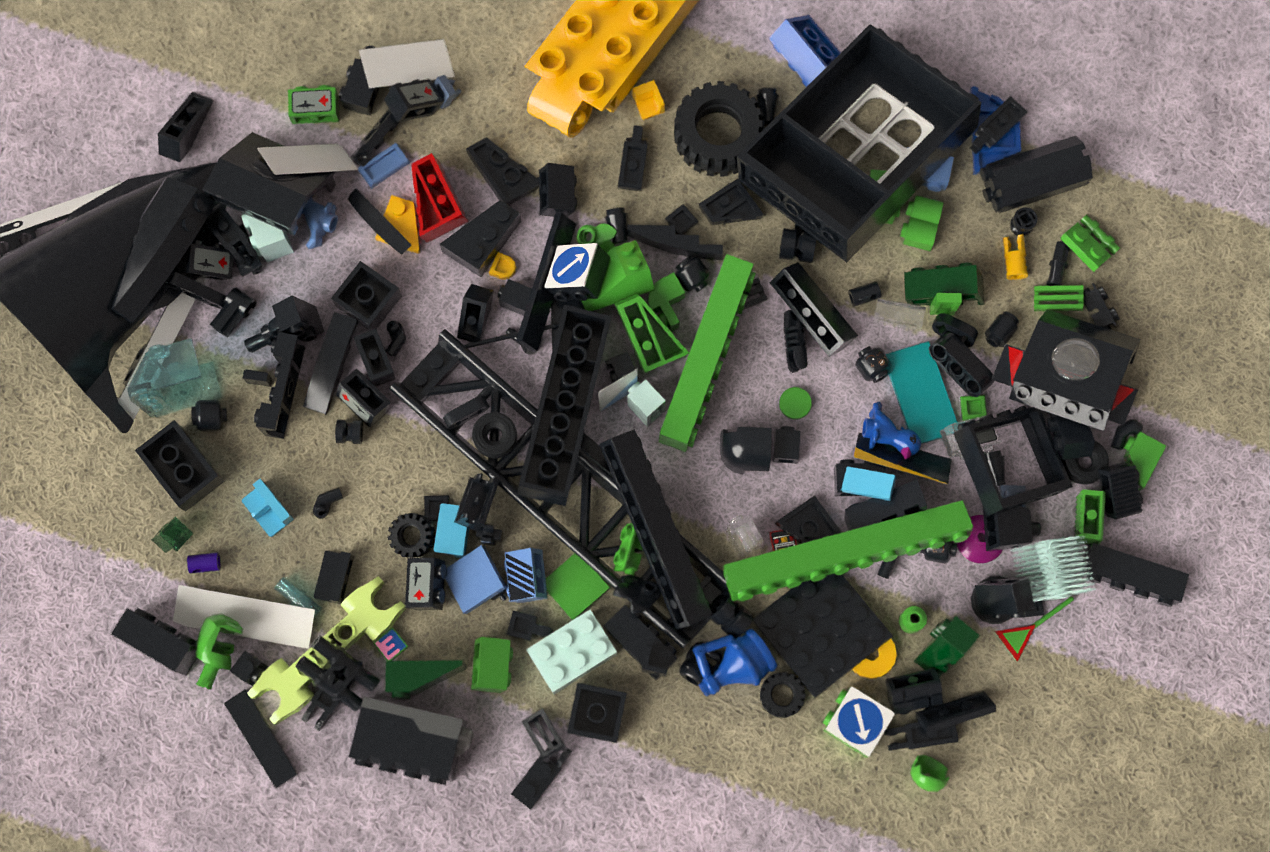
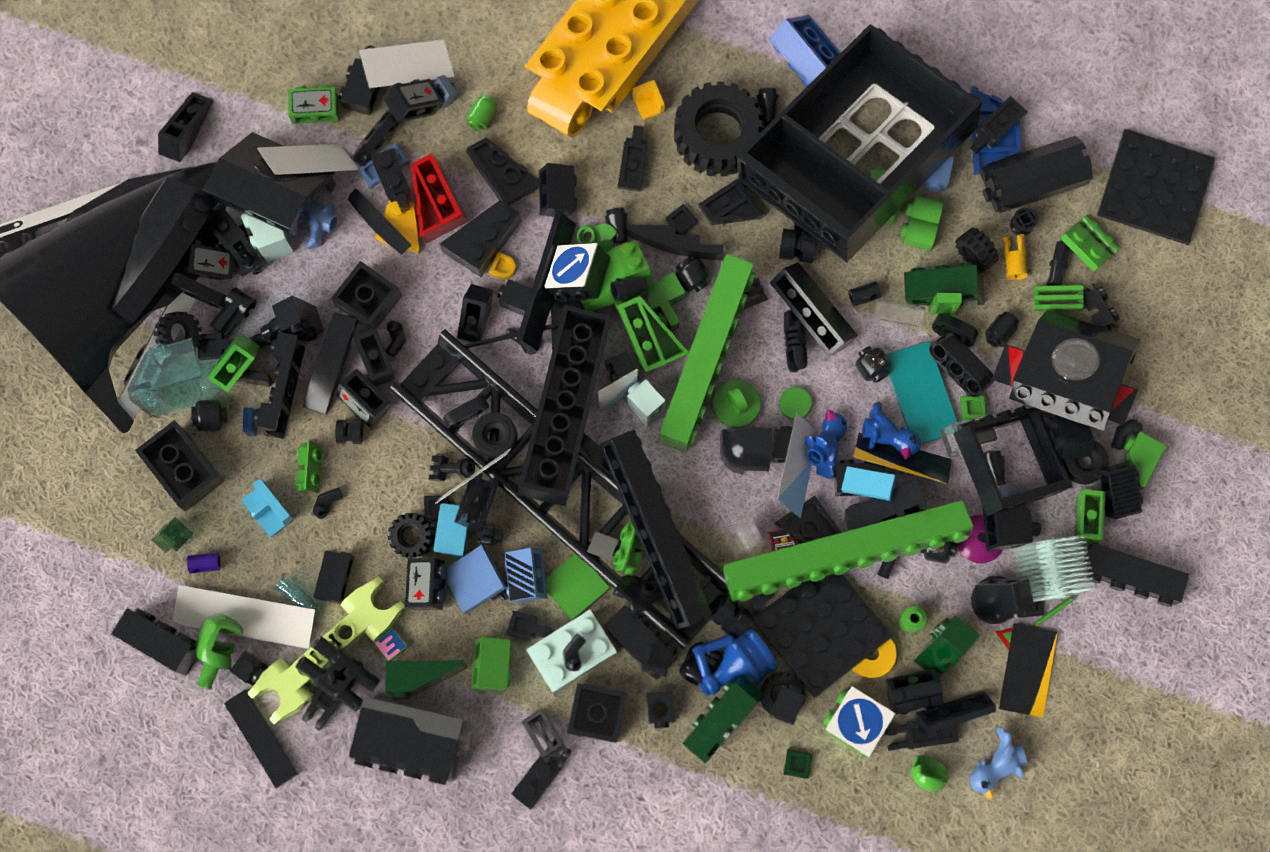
(185, 320): none -> black tyre
(212, 346): none -> black plate
(233, 362): none -> bright green brick
(249, 426): none -> clear blue tile
(310, 456): none -> bright green hinge
(392, 178): none -> black hinge
(463, 468): none -> black hinge
(472, 476): none -> white sticker
(481, 112): none -> bright green brick
(571, 653): none -> black arm
(602, 545): none -> light grey sticker
(626, 288): none -> black cone
(665, 698): none -> black brick
(722, 718): none -> dark green wedge
(736, 403): none -> bright green tile
(761, 601): none -> black tile
(787, 704): none -> black brick
(796, 467): none -> sticker
(797, 764): none -> dark green tile
(824, 447): none -> blue animal
(977, 249): none -> black tyre
(1005, 762): none -> medium blue animal
(1028, 670): none -> black sticker
(1156, 186): none -> black plate

